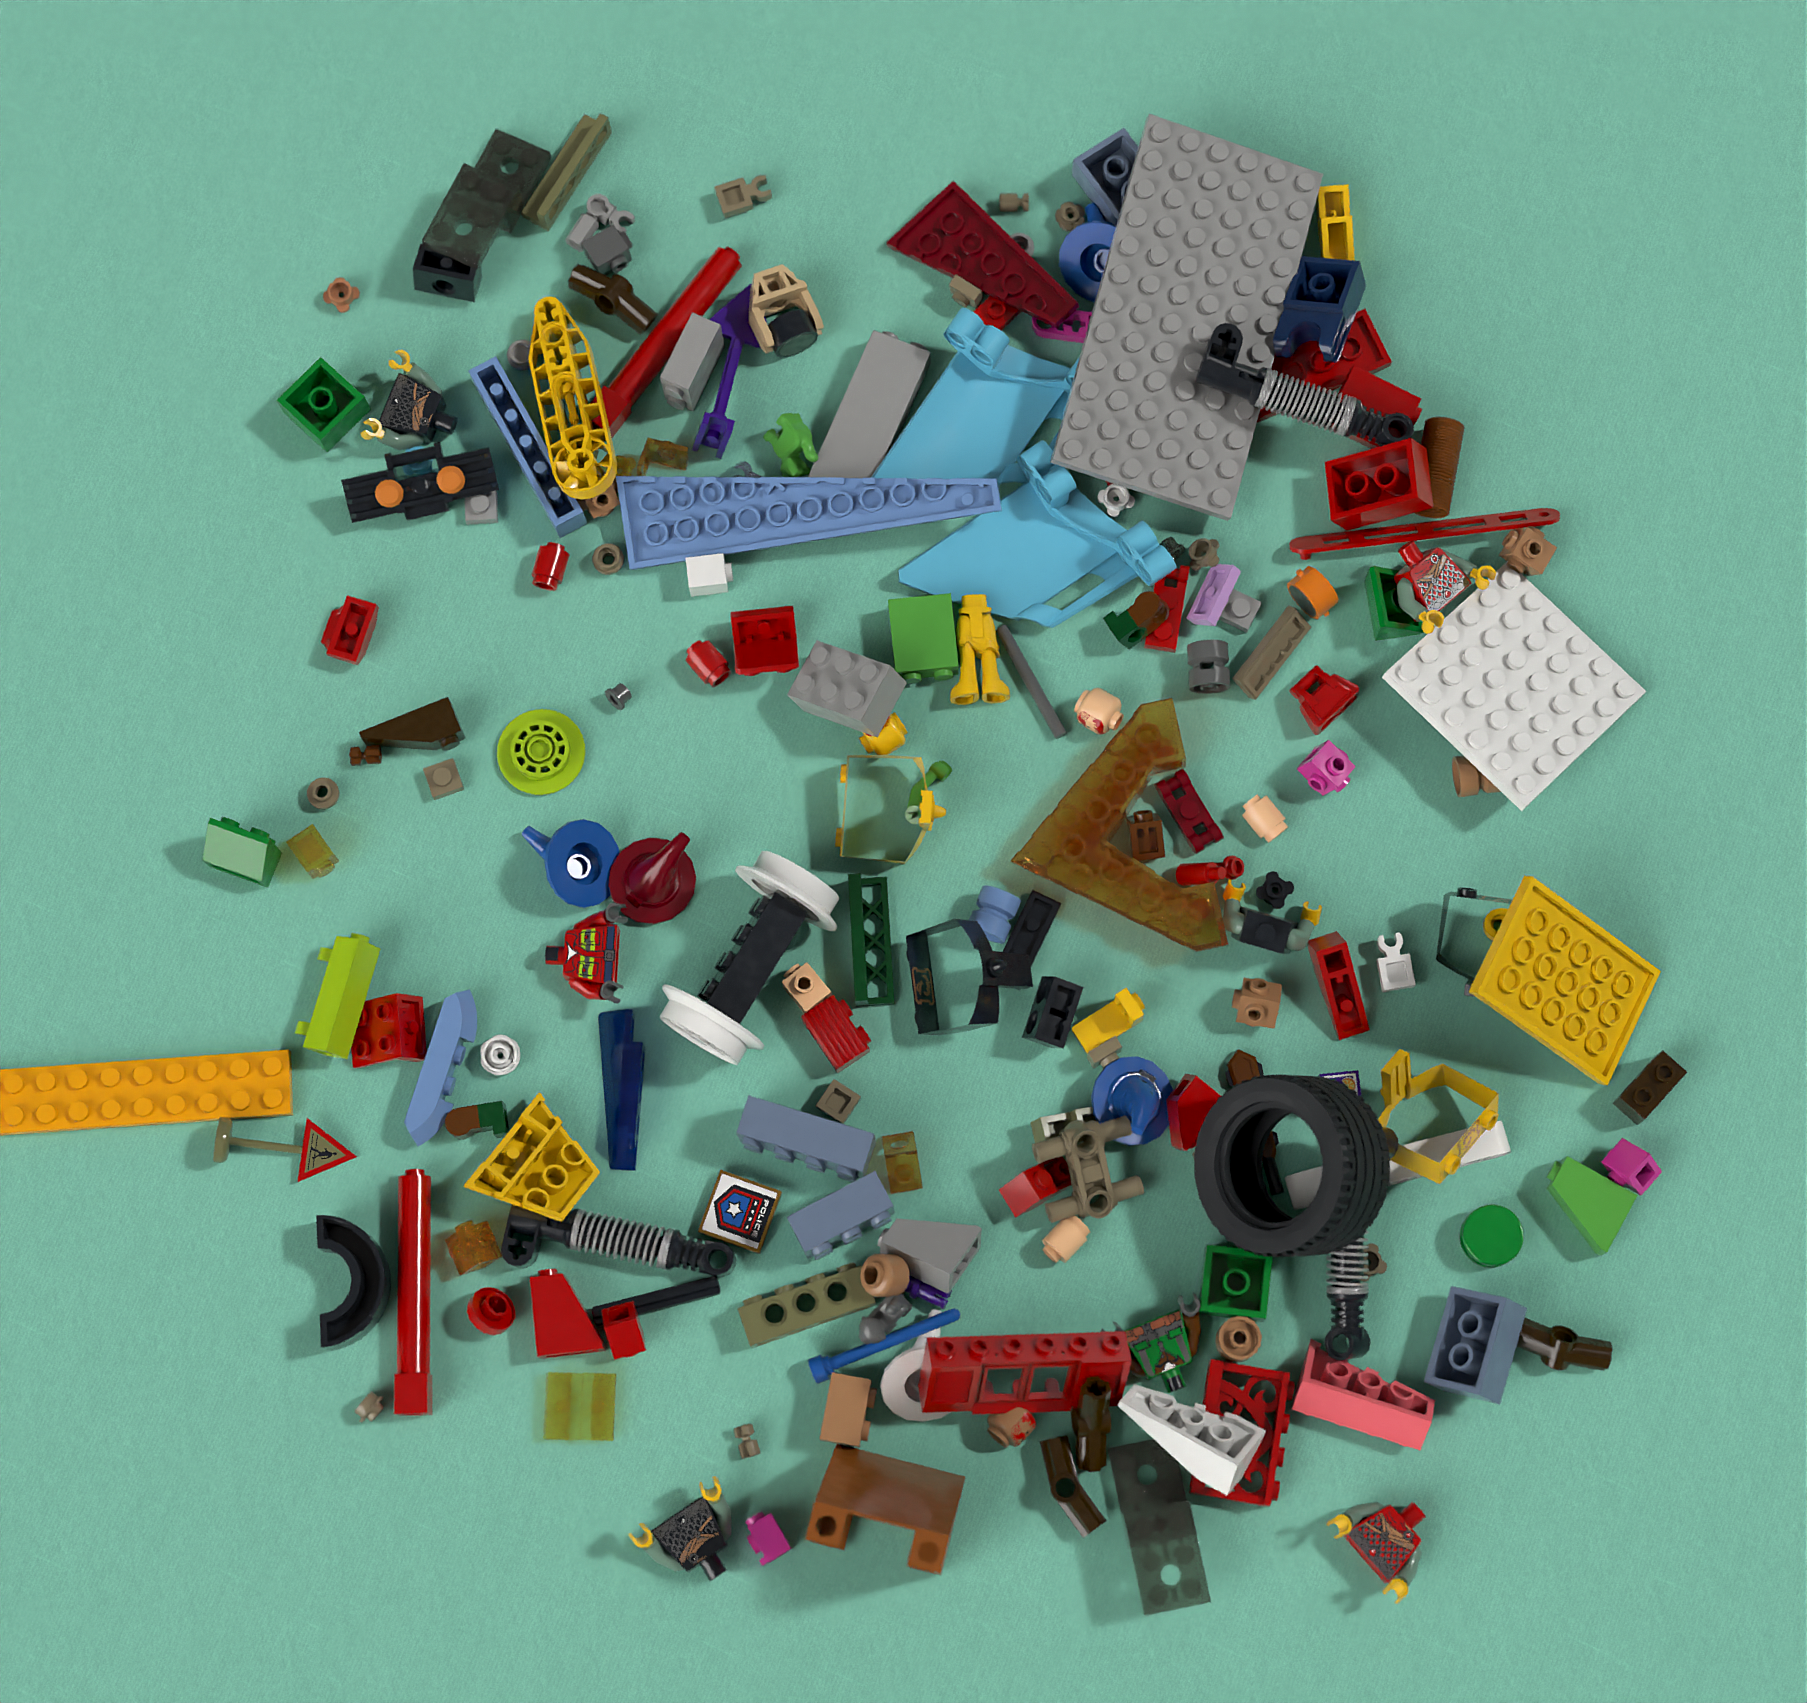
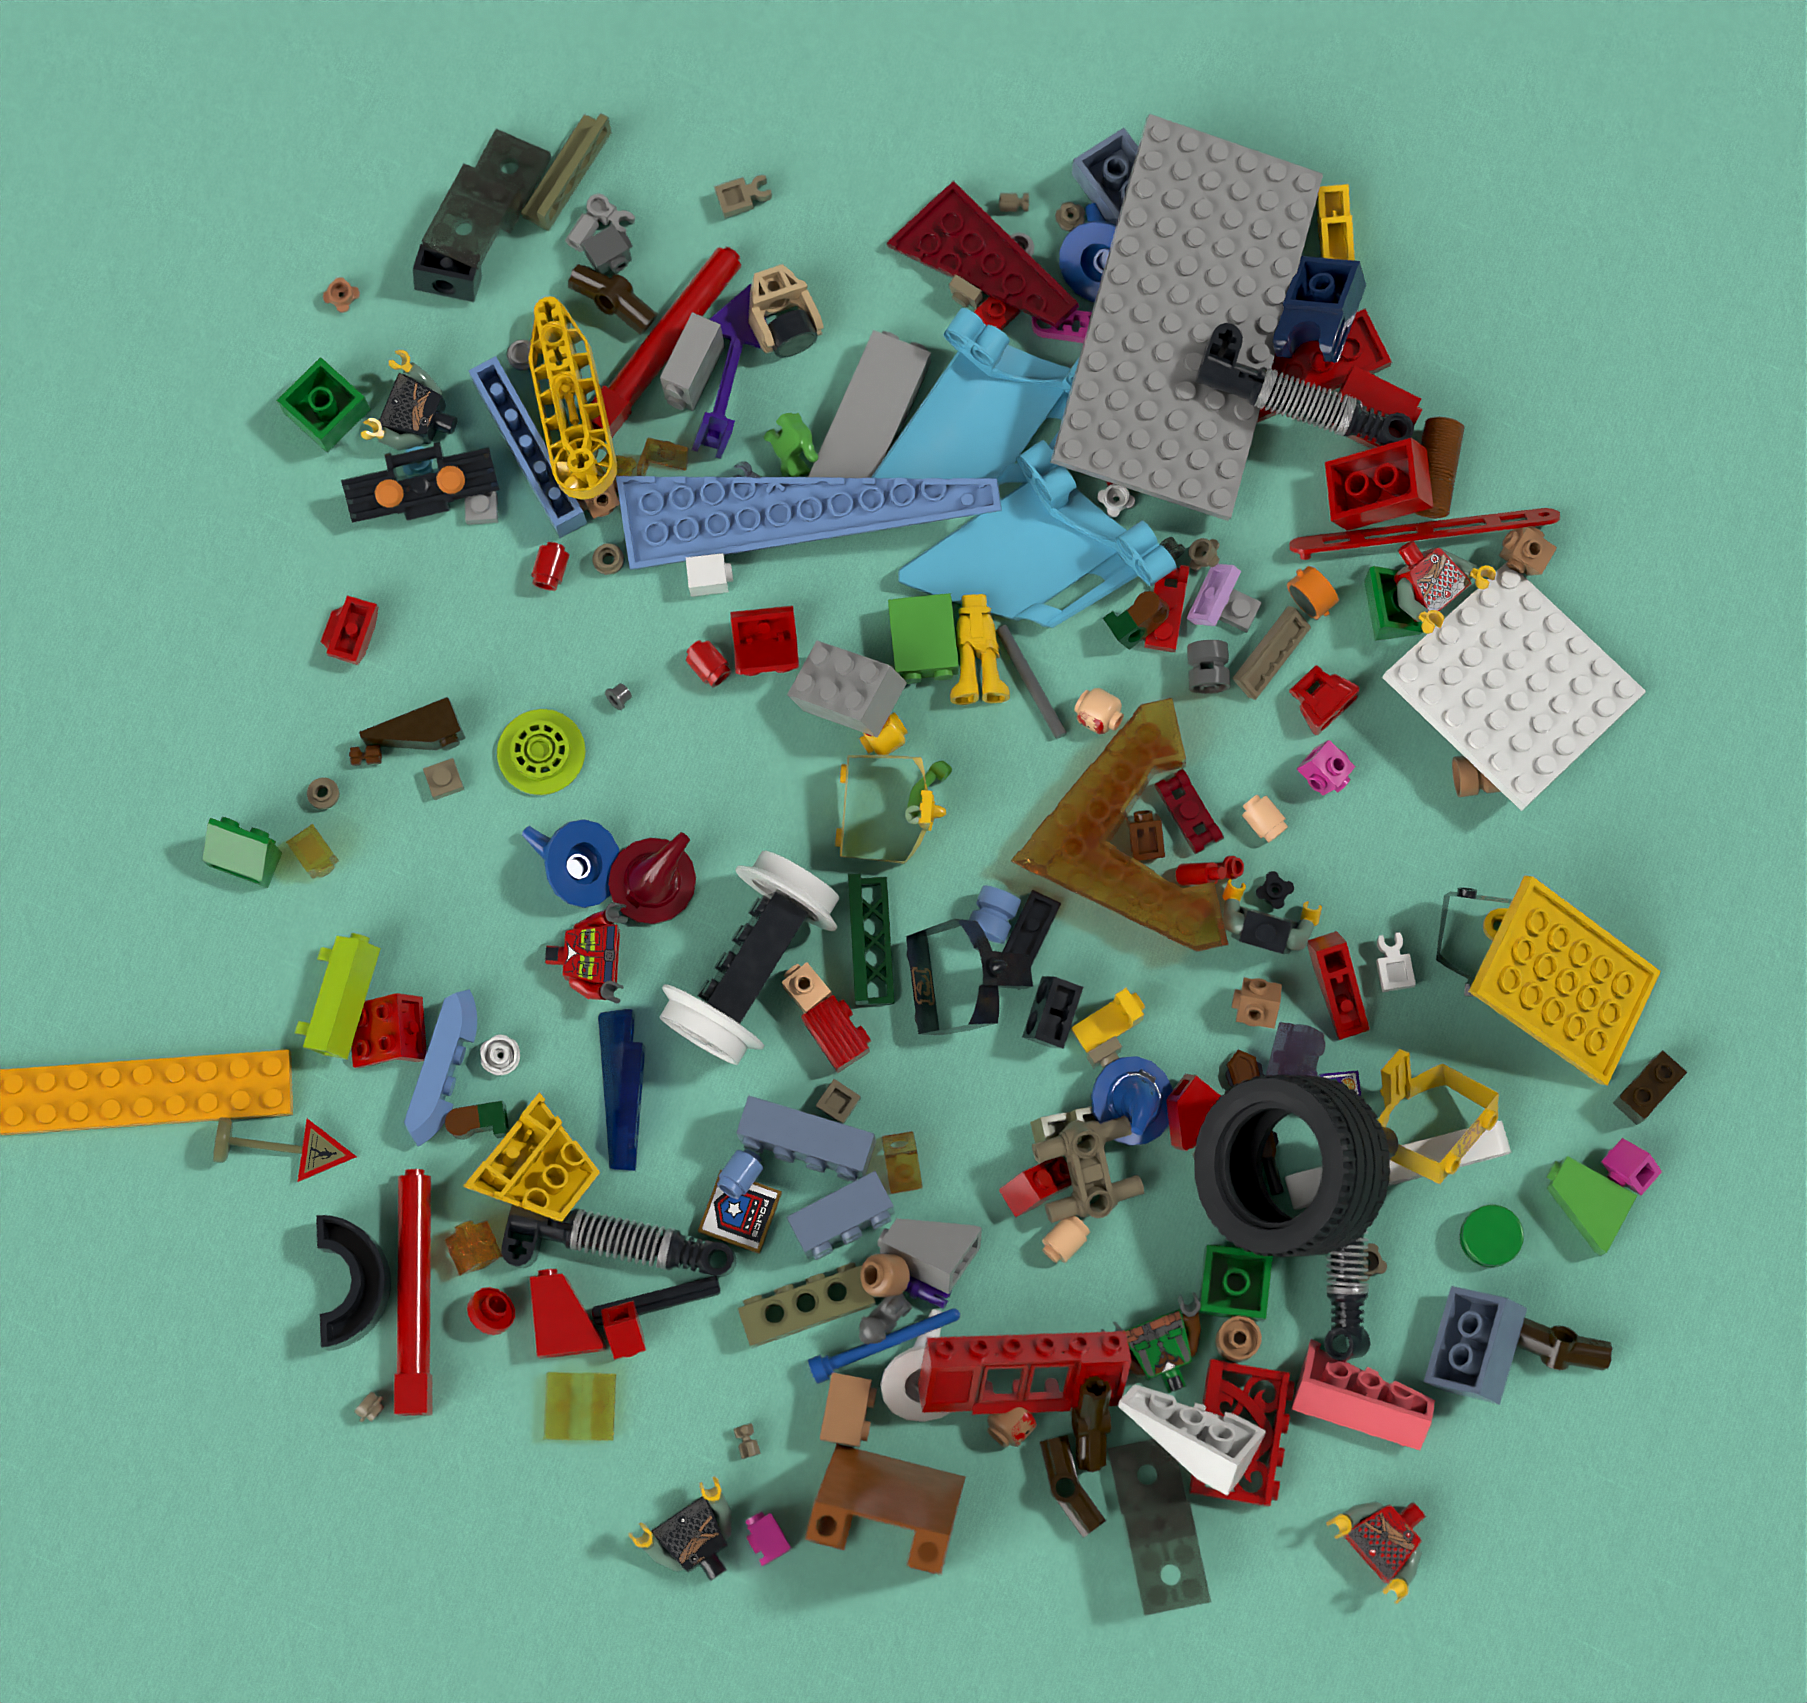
(740, 1173): none -> medium blue brick
(1296, 1050): none -> clear purple brick

